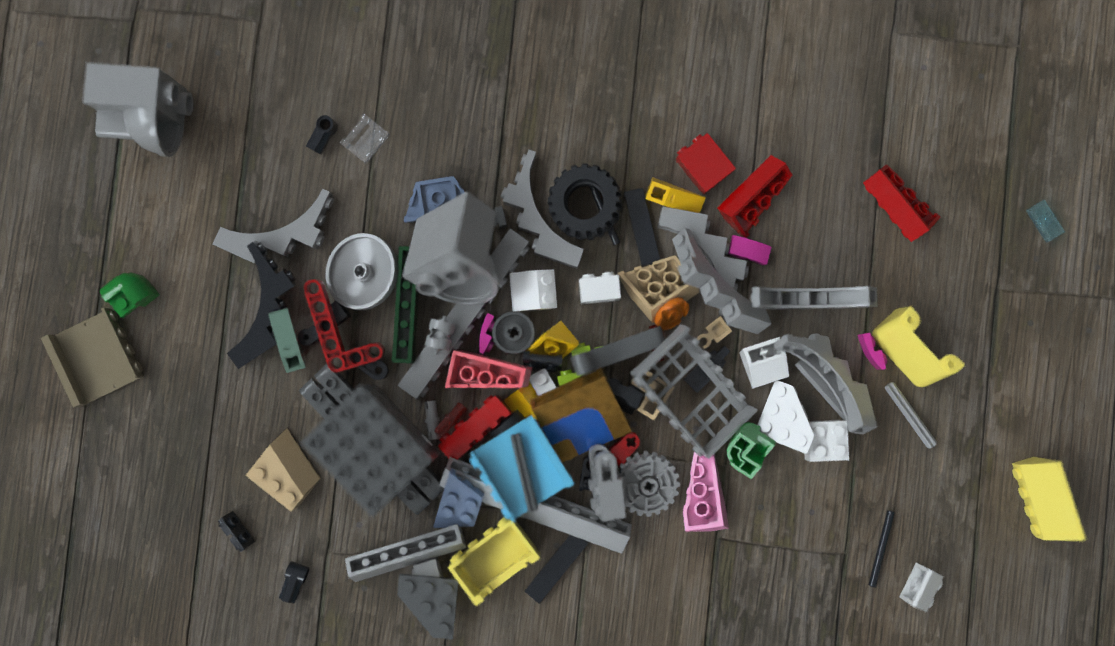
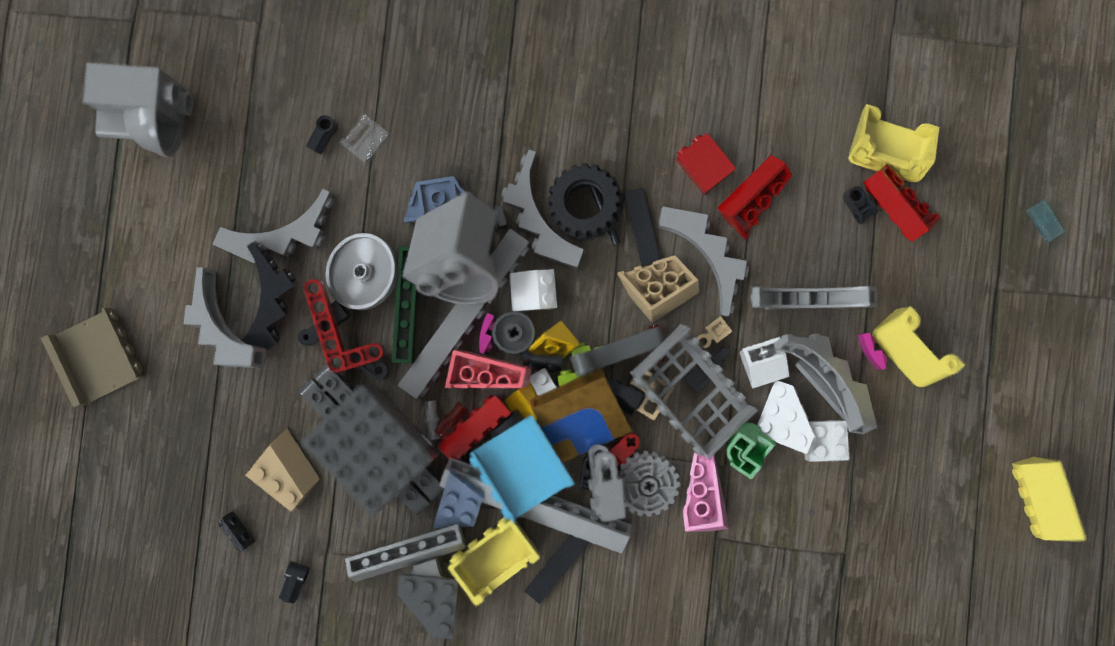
(128, 292): green brick -> none
(213, 330): none -> light grey arch
(287, 340): sand green slope -> none
(440, 334): light grey wheel -> none
(524, 472): dark grey axle -> none
(599, 288): white brick -> none
(671, 313): orange tile -> none
(674, 196): yellow slope -> none
(716, 292): light grey arch -> none
(749, 249): dark pink slope -> none
(860, 205): none -> black piece
(881, 549): black bar -> none
(902, 149): none -> light yellow windscreen
(910, 415): light grey axle -> none
(921, 587): white slope -> none

